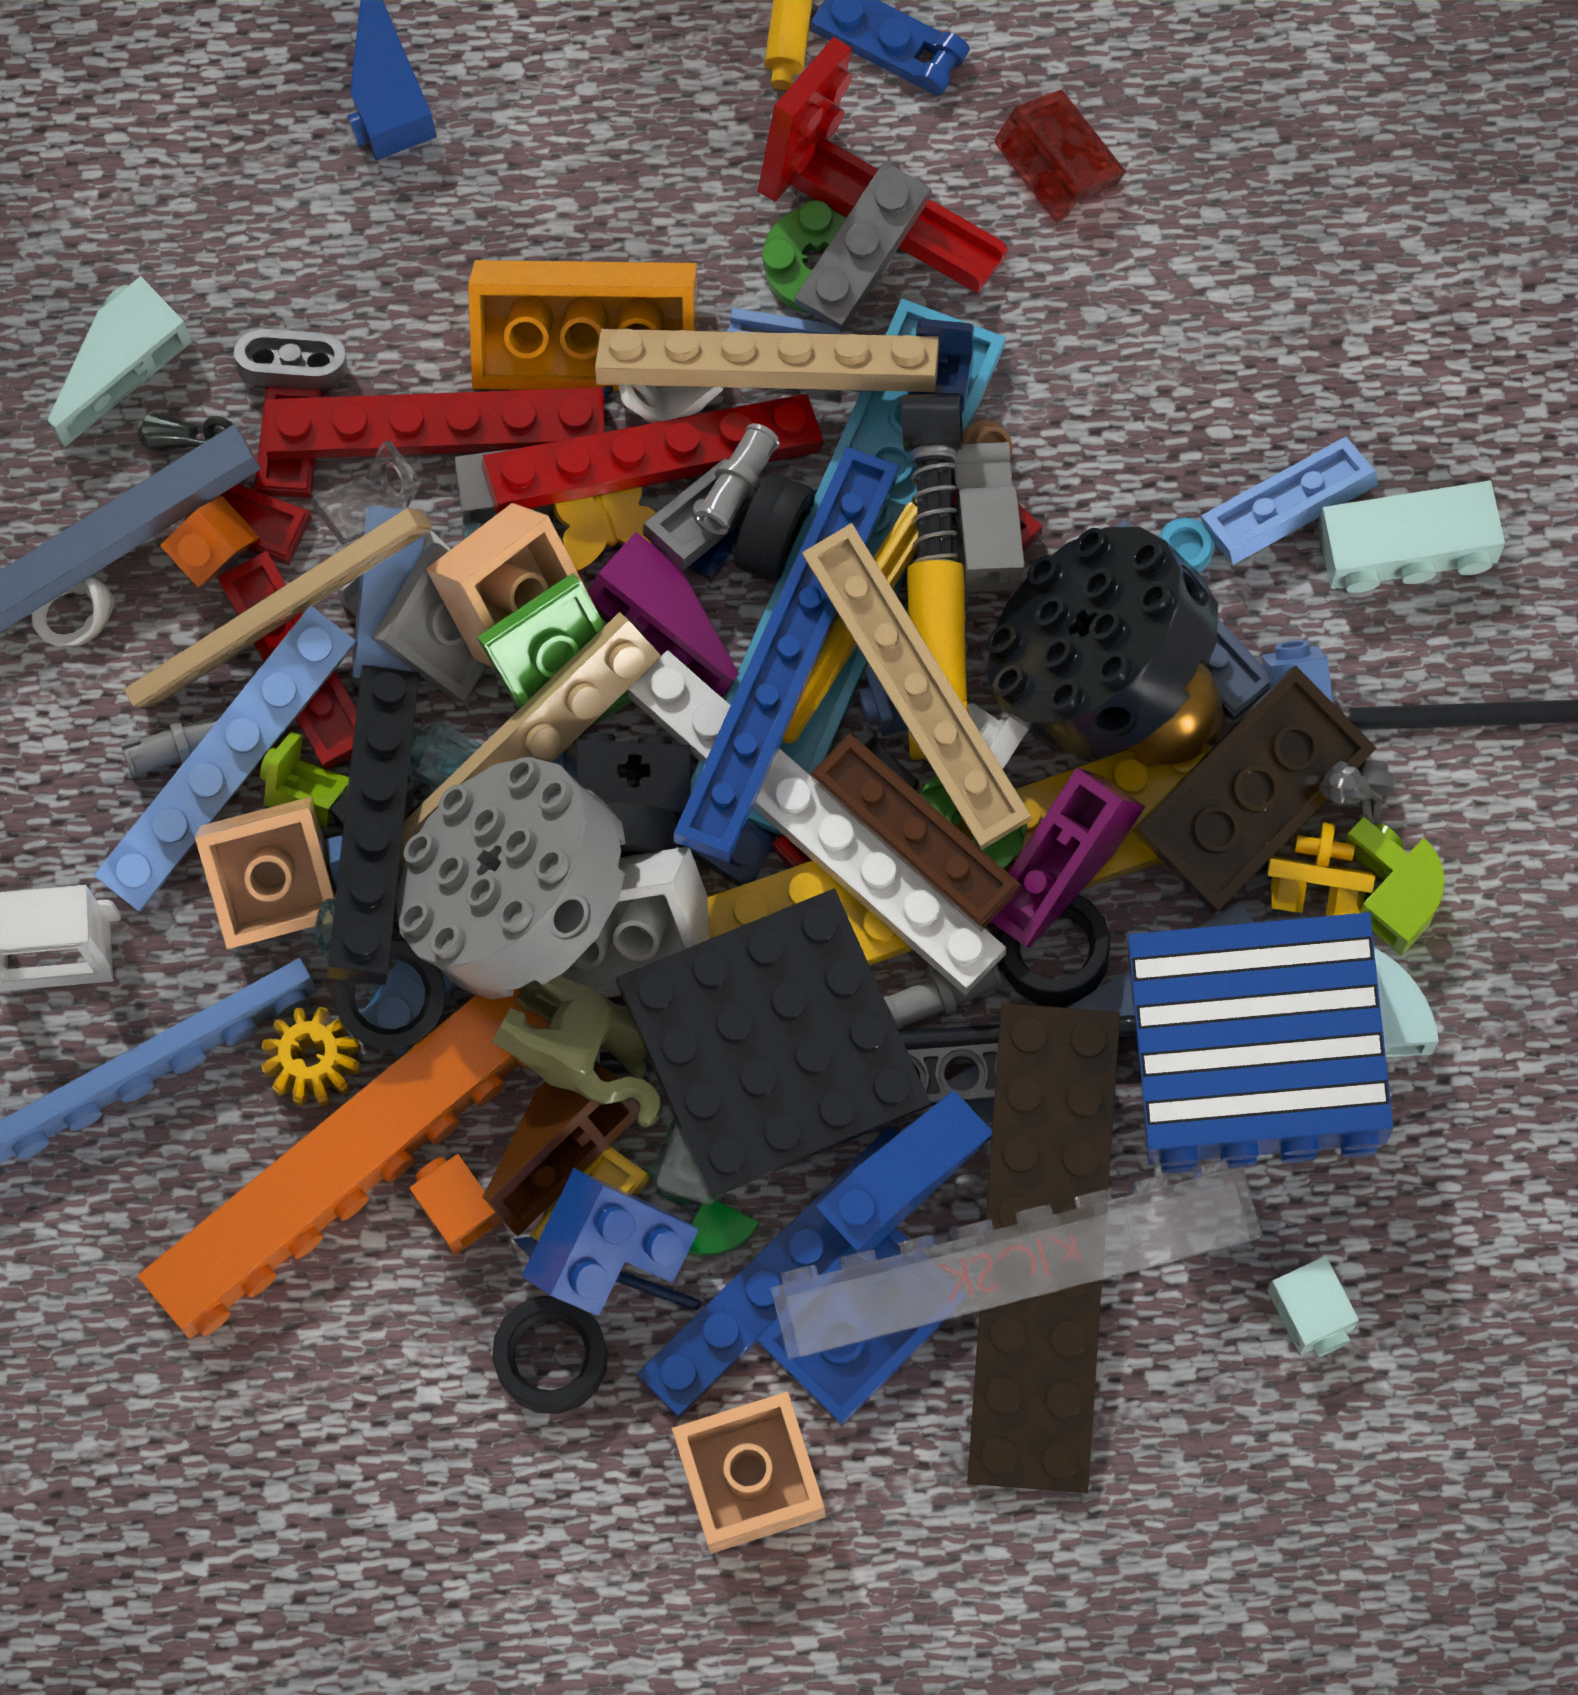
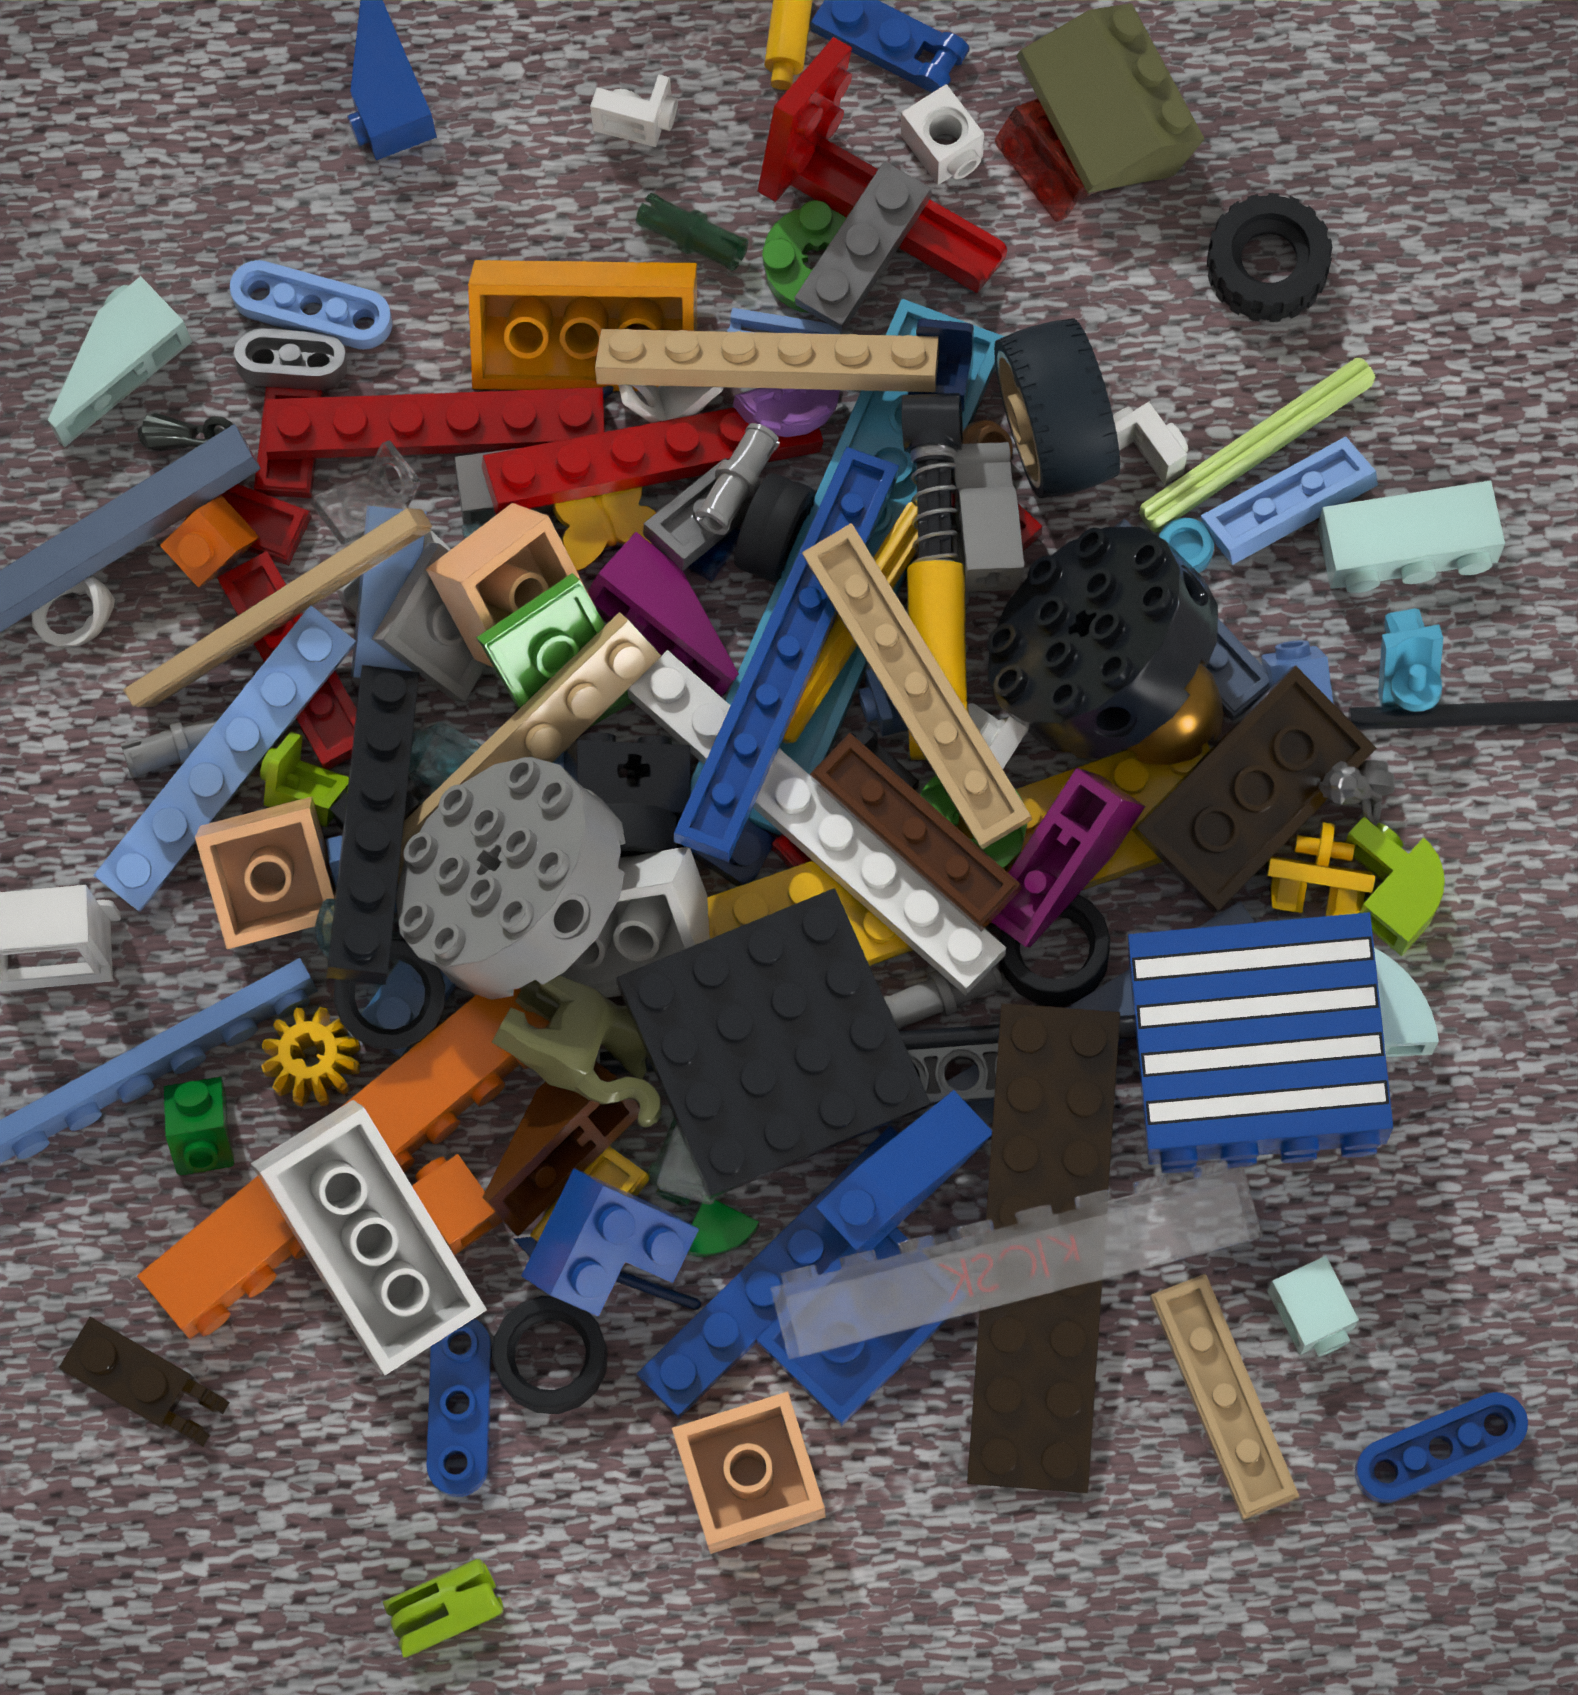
(137, 1379): none -> dark brown hinge
(197, 1126): none -> green bracket
(294, 289): none -> light blue plate
(369, 1236): none -> white brick
(443, 1607): none -> lime arm
(462, 1432): none -> blue plate
(631, 117): none -> white bracket
(692, 231): none -> clear green pin
(787, 410): none -> medium lavender tile
(940, 115): none -> white brick
(1057, 407): none -> black wheel
(1111, 99): none -> olive slope
(1159, 443): none -> white bracket
(1224, 1397): none -> tan tile
(1257, 444): none -> yellowish green axle
(1269, 216): none -> black tyre
(1410, 662): none -> medium azure hips
(1460, 1428): none -> blue plate

